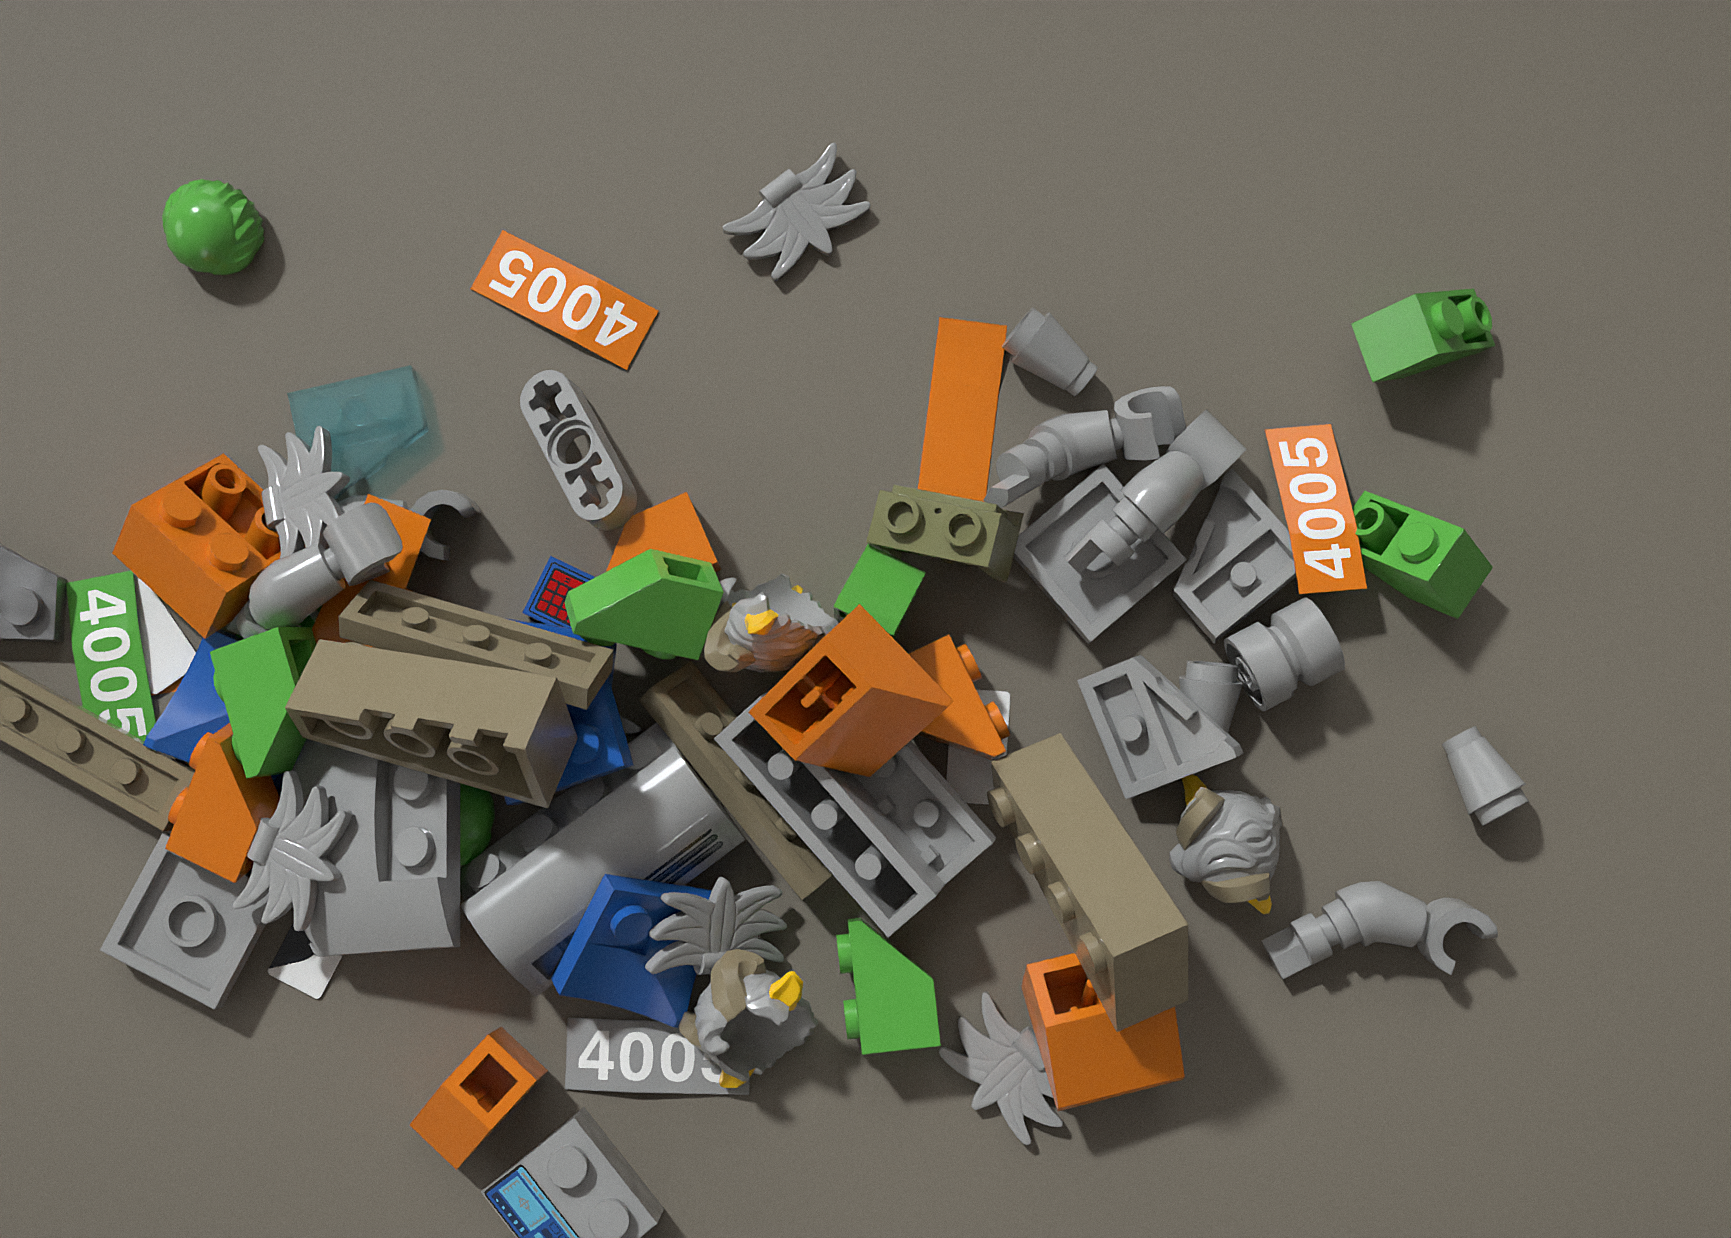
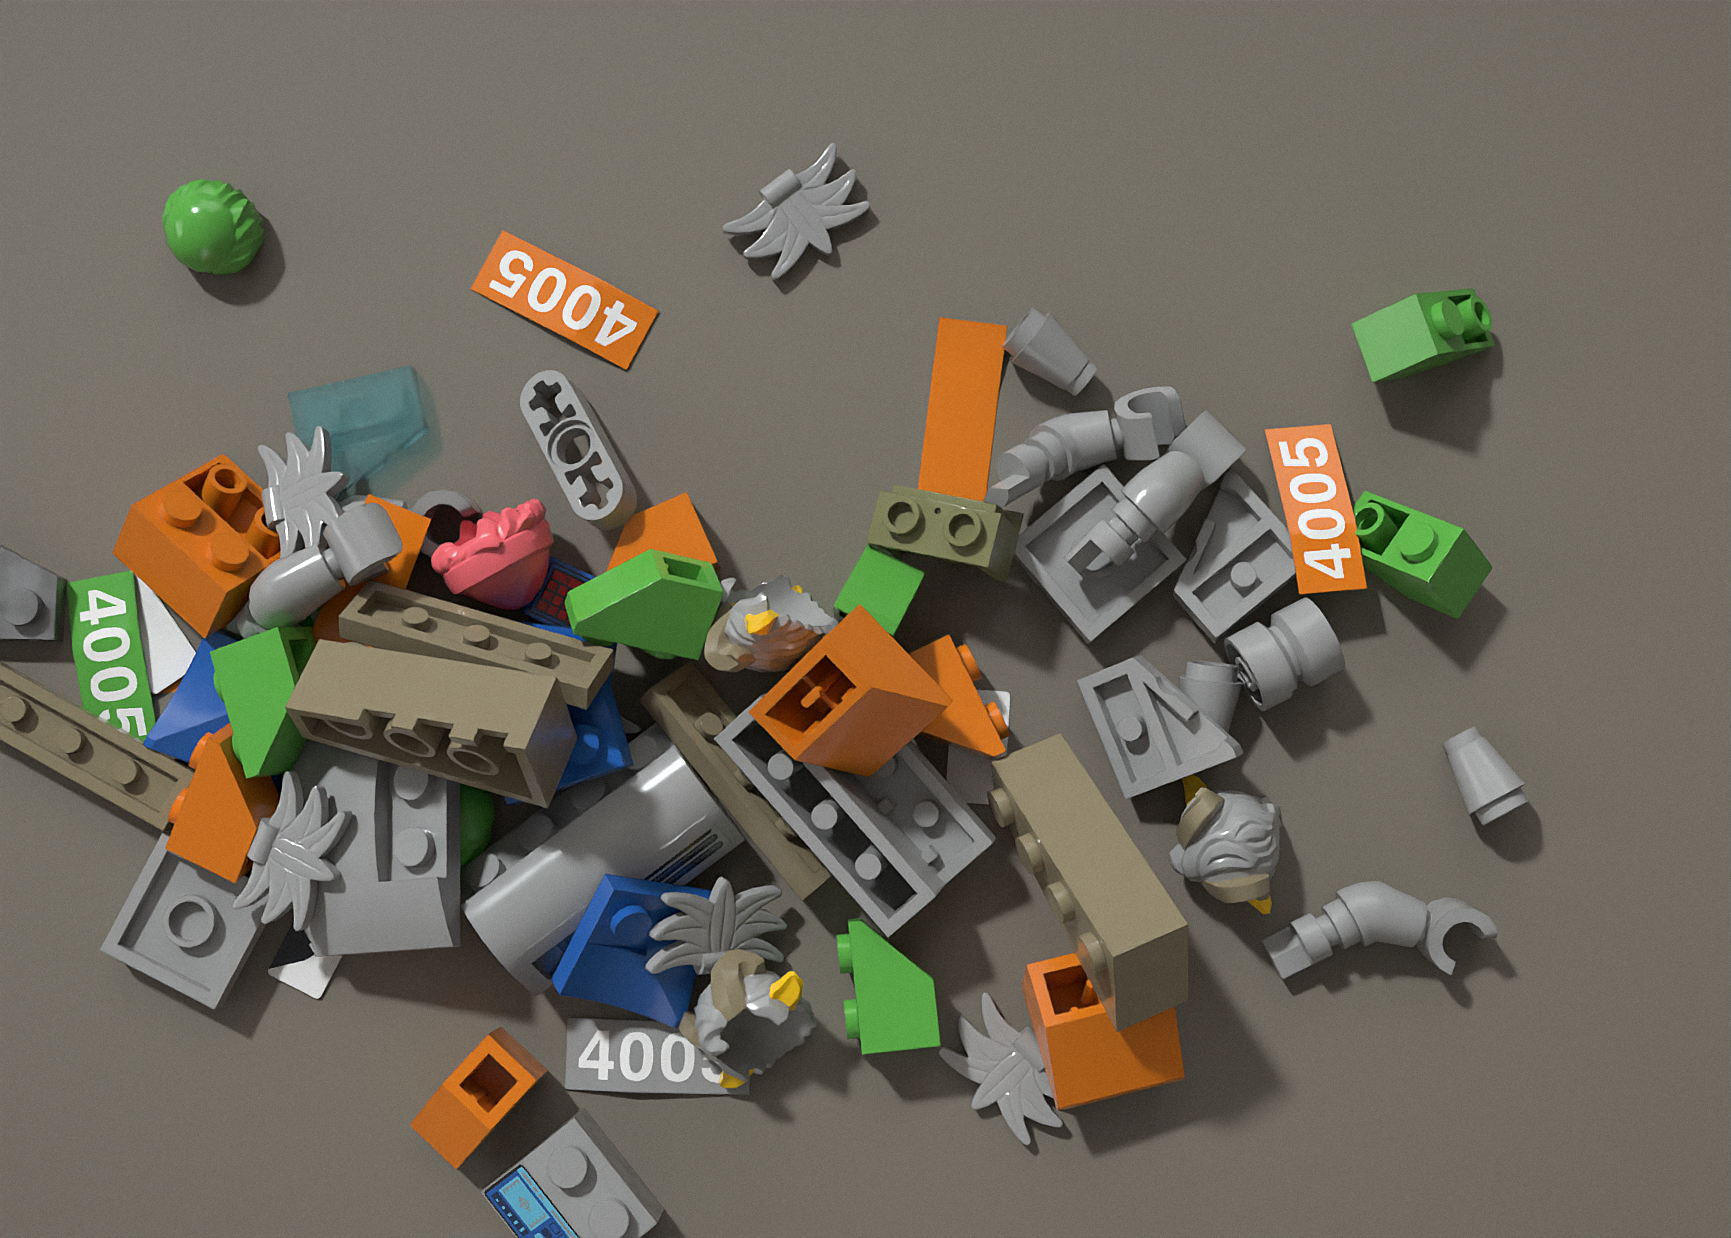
(499, 557): none -> coral hair

